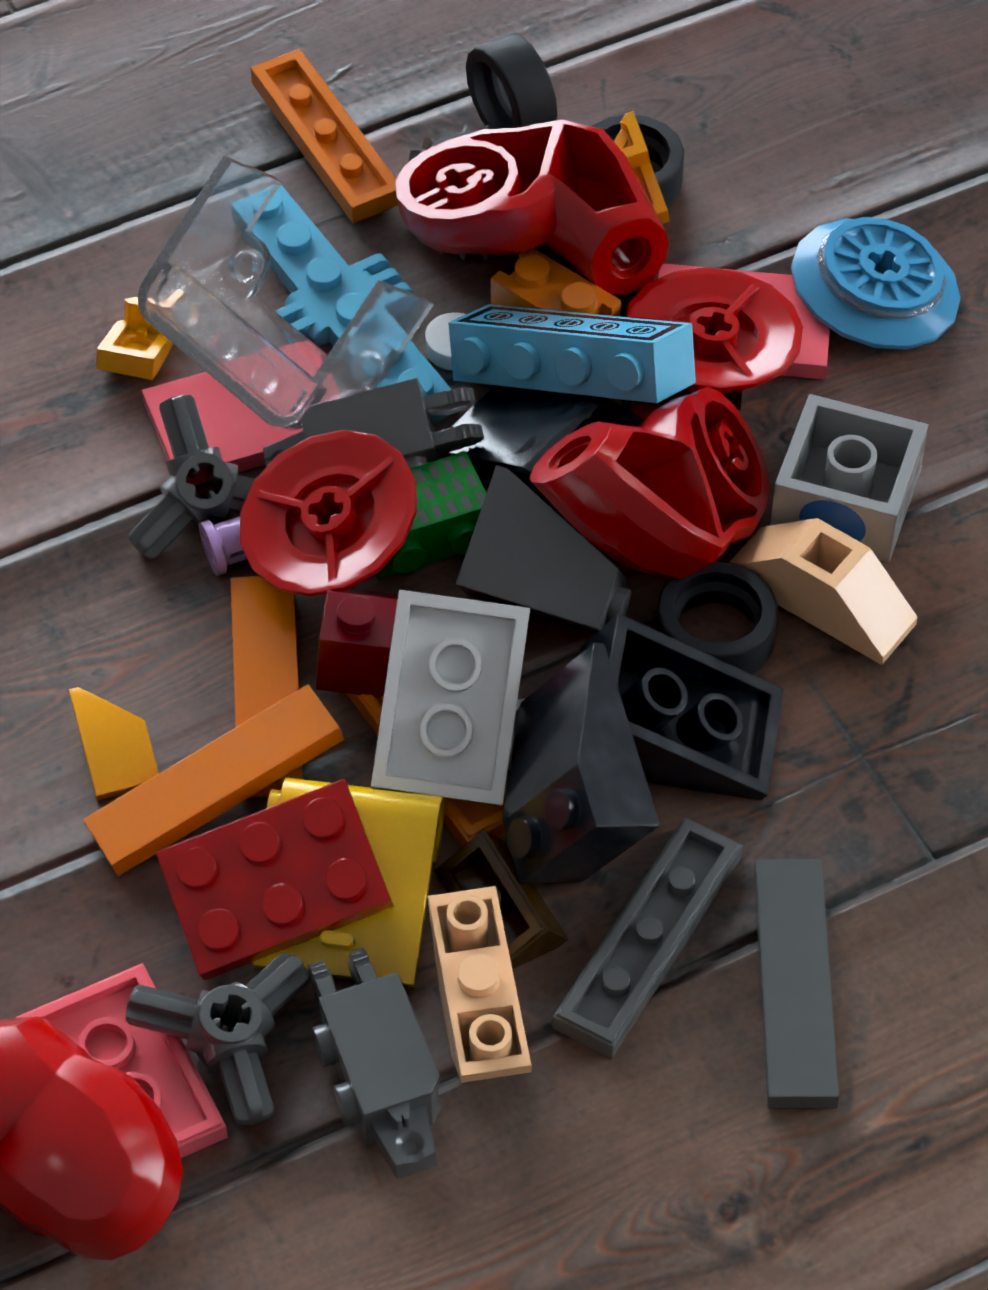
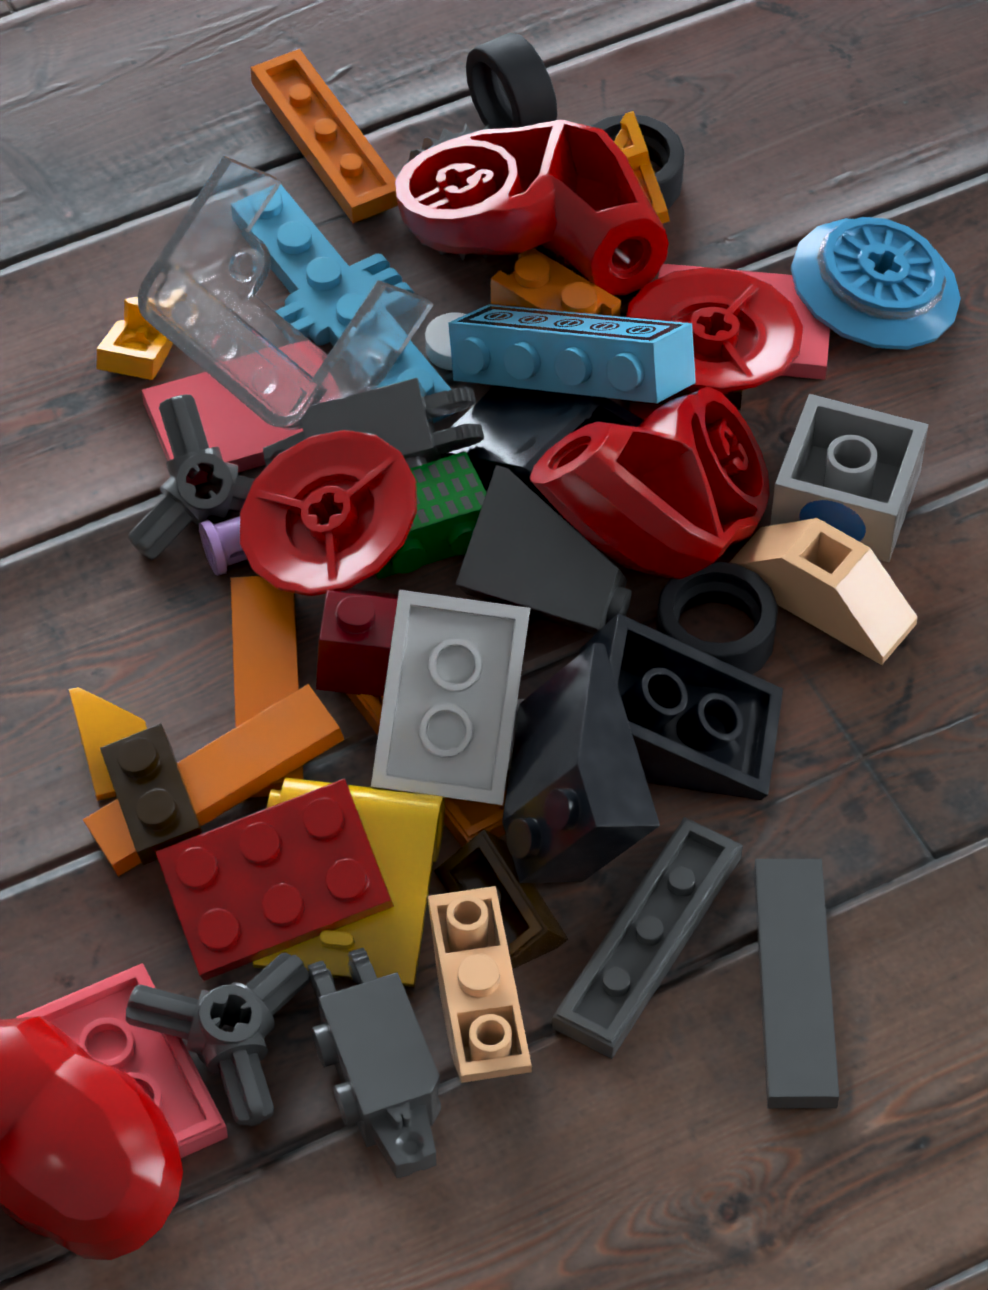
(151, 791): none -> dark brown plate

